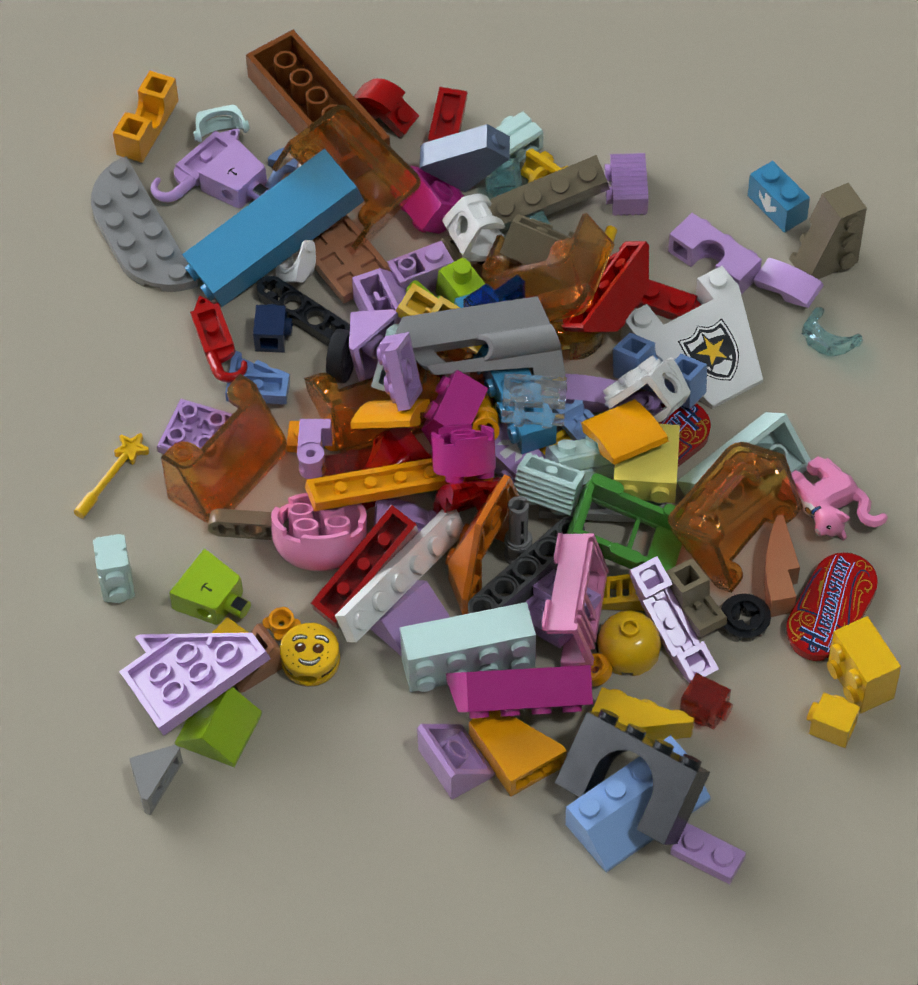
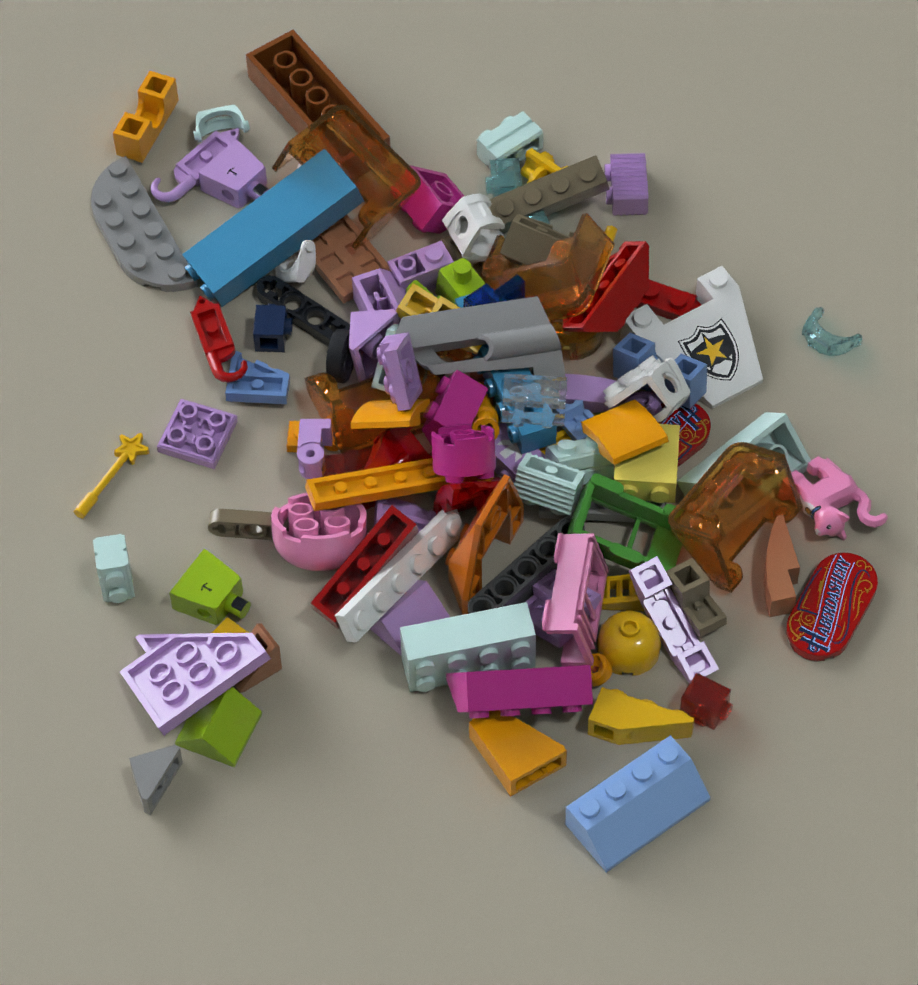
(230, 460): clear orange windscreen -> none
(276, 176): medium blue bar -> none
(277, 616): light orange plate -> none
(310, 654): yellow head -> none
(385, 101): red brick -> none
(448, 113): red plate -> none
(453, 757): lavender slope -> none
(465, 156): sand blue slope -> none
(518, 536): light grey pin -> none
(675, 777): black arch -> none
(699, 239): lavender arch -> none
(708, 853): lavender plate -> none
(751, 606): black gear -> none
(778, 196): dark azure brick -> none
(790, 282): lavender slope -> none
(833, 719): yellow brick -> none
(834, 235): dark tan wedge -> none
(863, 665): yellow brick -> none

